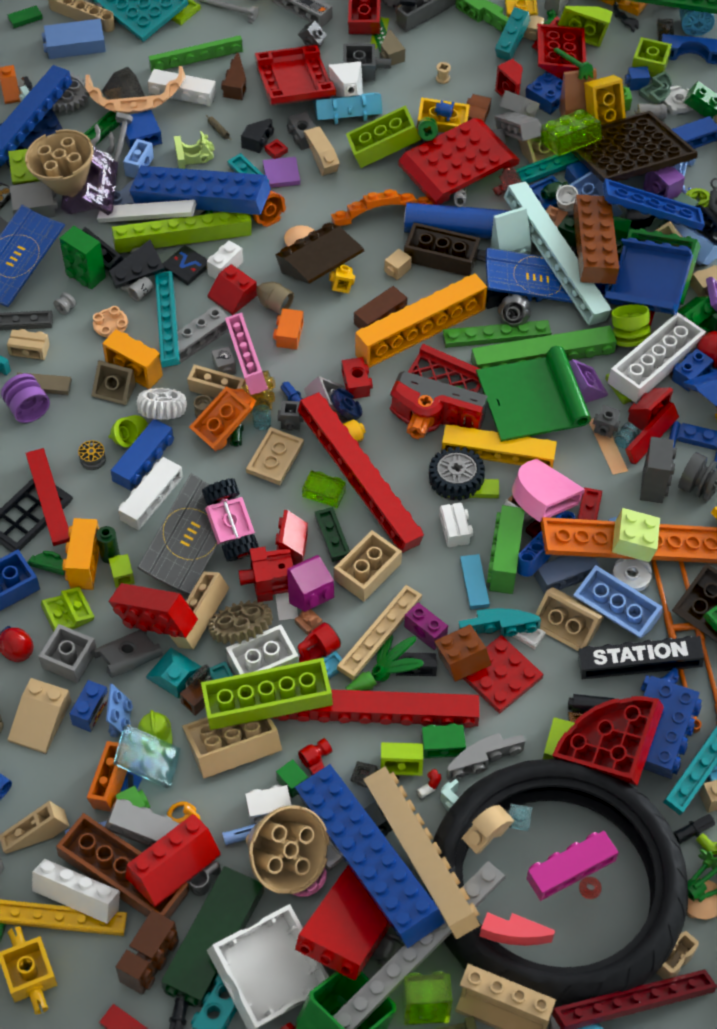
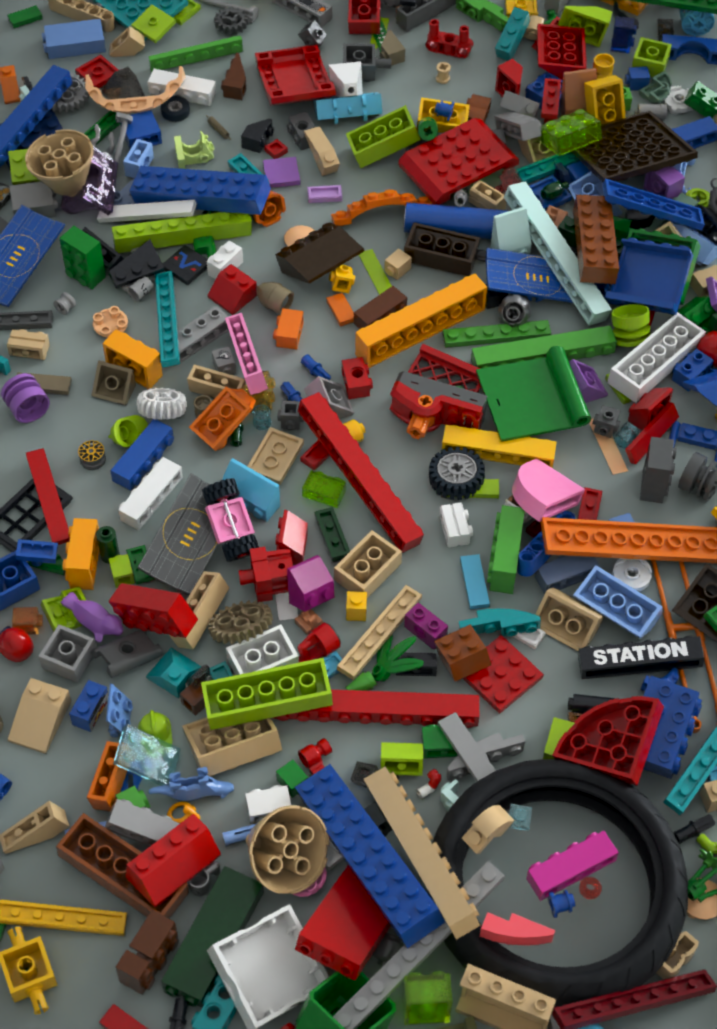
(27, 619): none -> clear orange brick
(36, 551): none -> blue tile
(75, 890): white brick -> none
(93, 617): none -> medium lavender animal
(98, 69): none -> red plate
(127, 43): none -> tan slope
(135, 556): none -> green plate
(153, 23): none -> lime plate
(169, 109): none -> black bush
(193, 787): none -> medium blue animal
(204, 245): none -> green piece
(231, 20): none -> dark grey gear
(258, 492): none -> medium azure slope
(314, 367): none -> blue axle
(314, 455): none -> red tile
(320, 194): none -> lavender tile
(340, 309): none -> orange tile
(346, 405): dark blue tile -> none
(356, 606): none -> yellow brick
(375, 270): none -> lime sticker
(449, 43): none -> red piece
(466, 746): none -> light grey tile
(486, 197): none -> tan brick
(550, 99): none -> red piece
(561, 902): none -> blue brick
(562, 174): none -> dark blue tile
(566, 198): white wheel -> none
(584, 68): green piece -> none
(604, 65): none -> yellow wheel
(622, 34): none -> clear blue brick
(636, 535): yellowish green brick -> none

